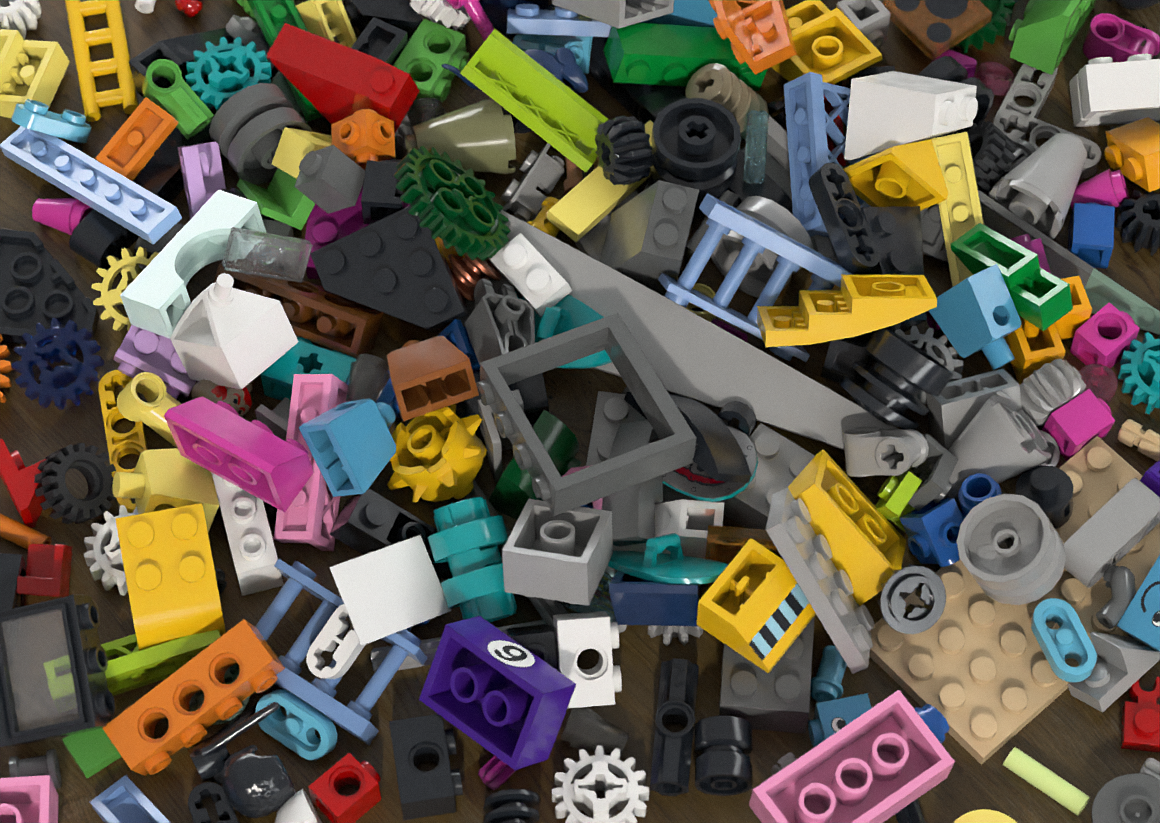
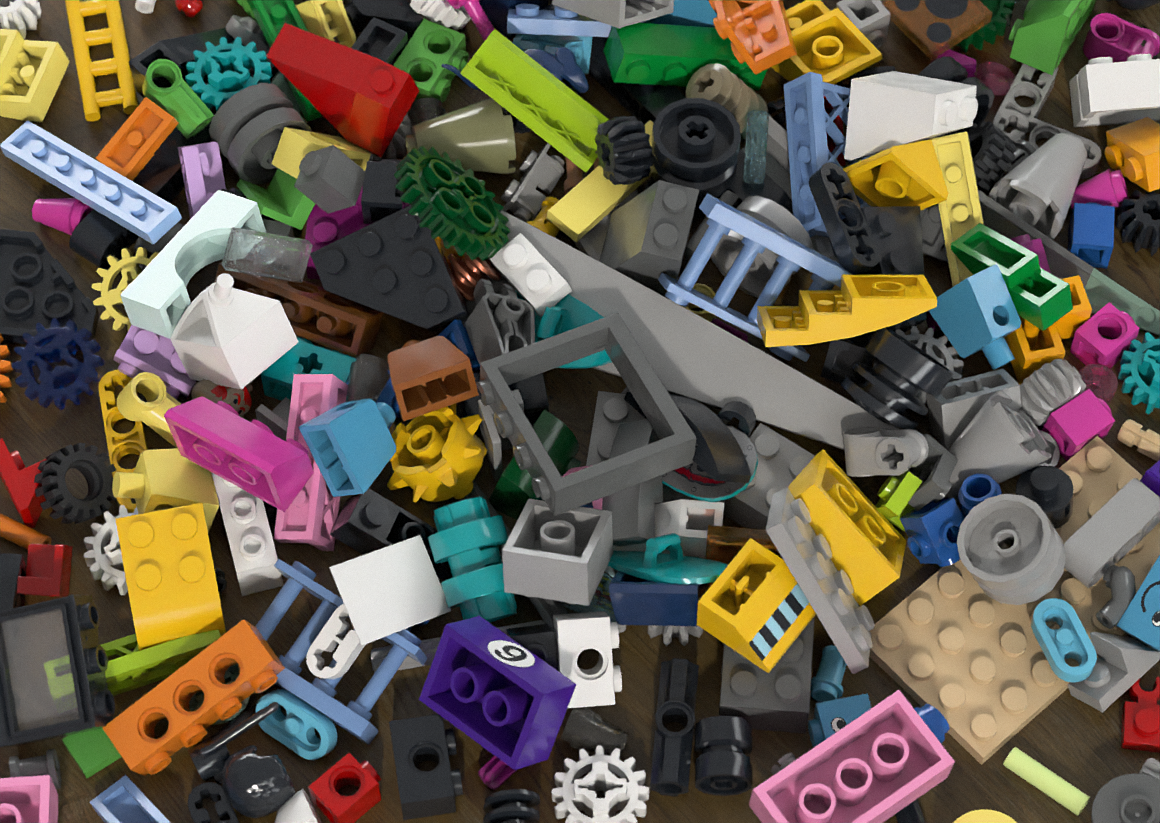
(36, 117): medium azure plate -> none
(365, 137): orange brick -> none
(915, 617): gear -> none

